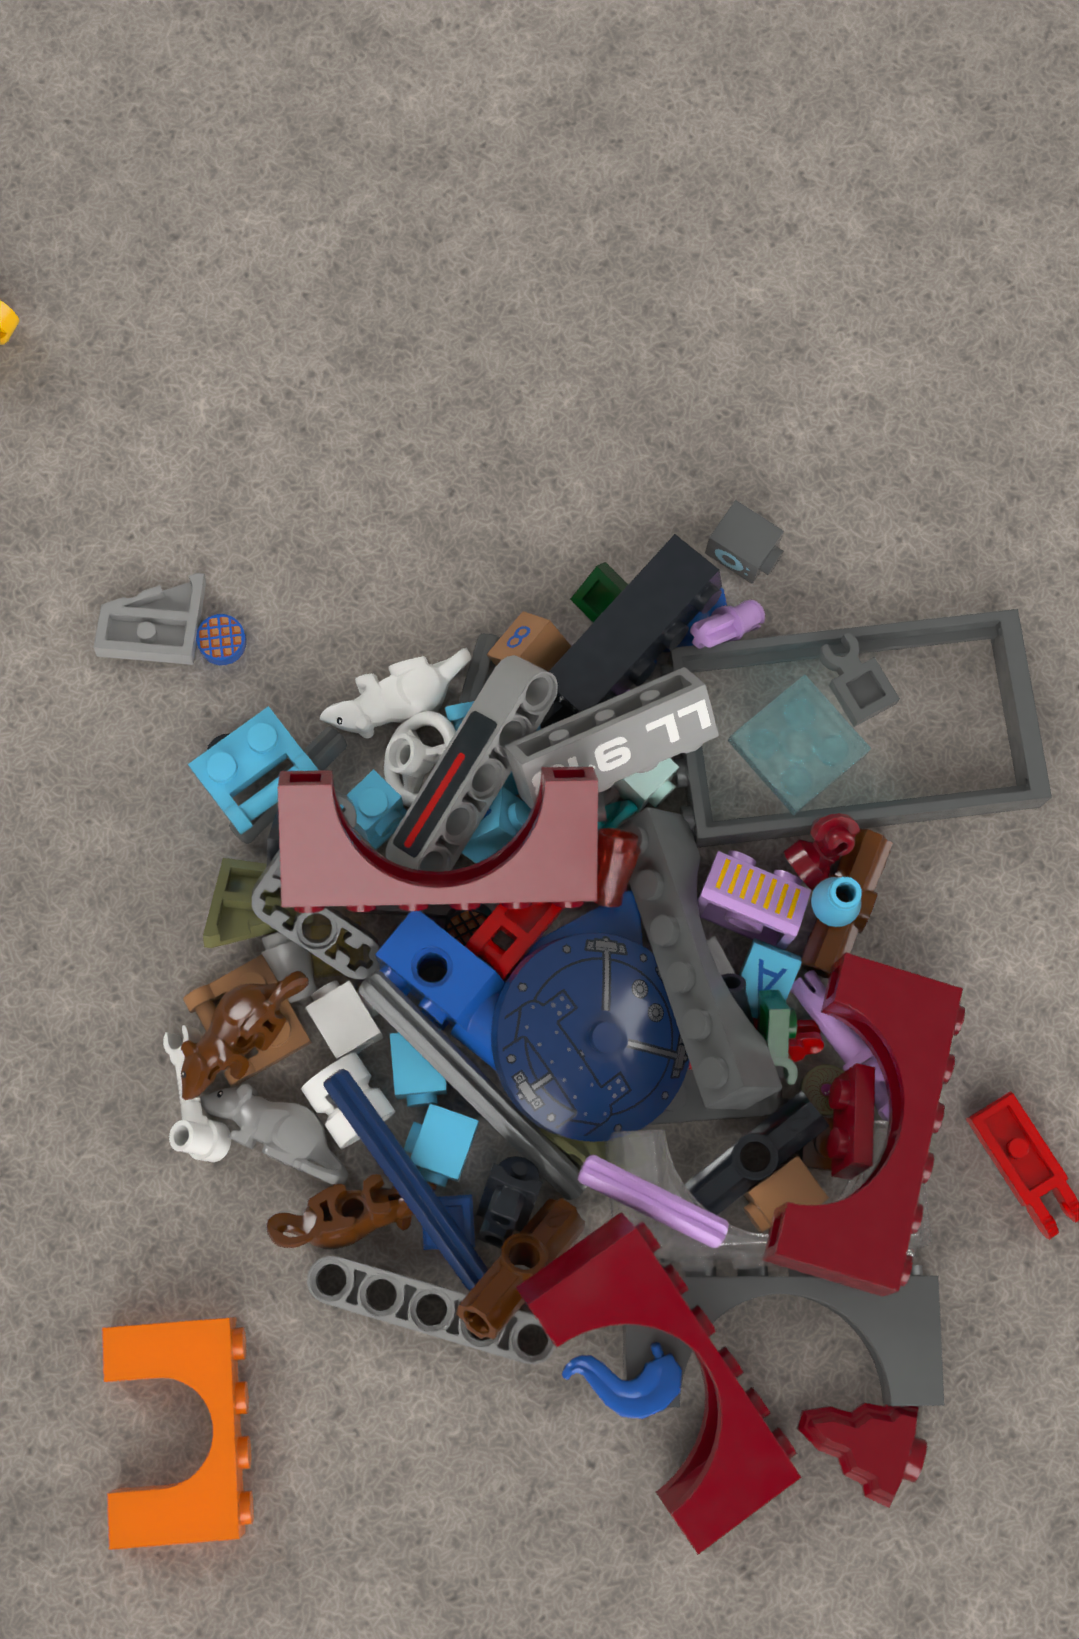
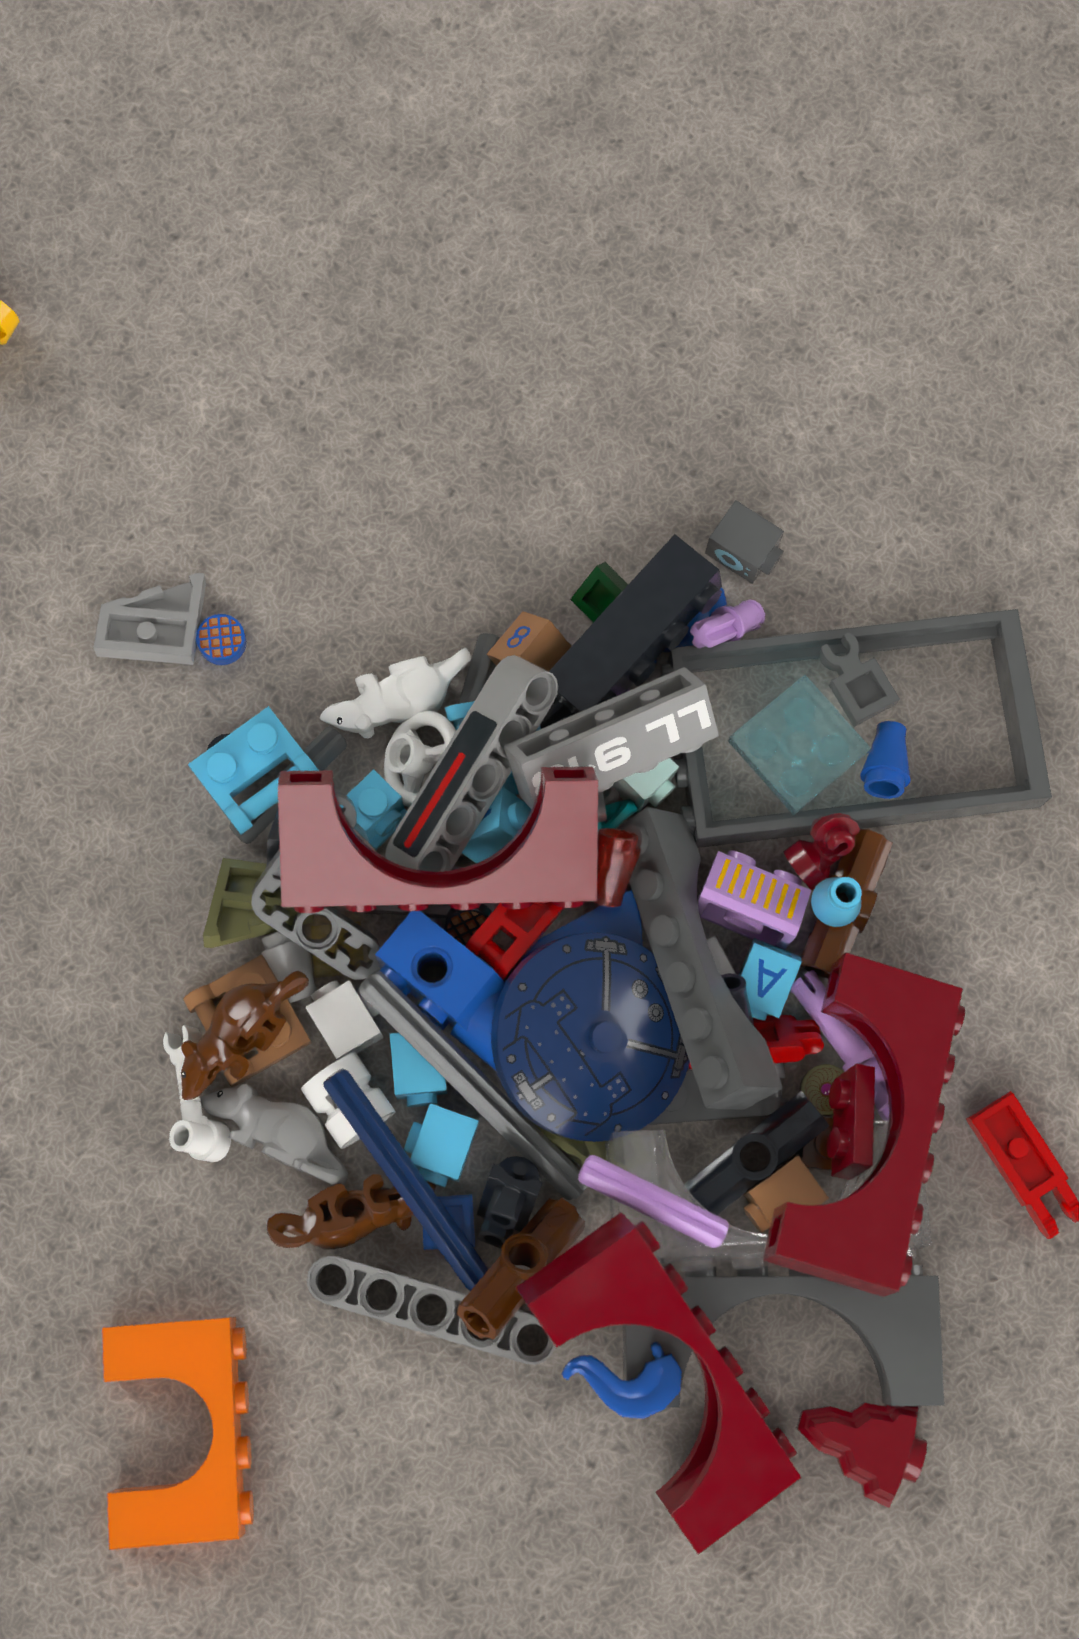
(777, 1025): plate -> none
(887, 763): none -> blue cone

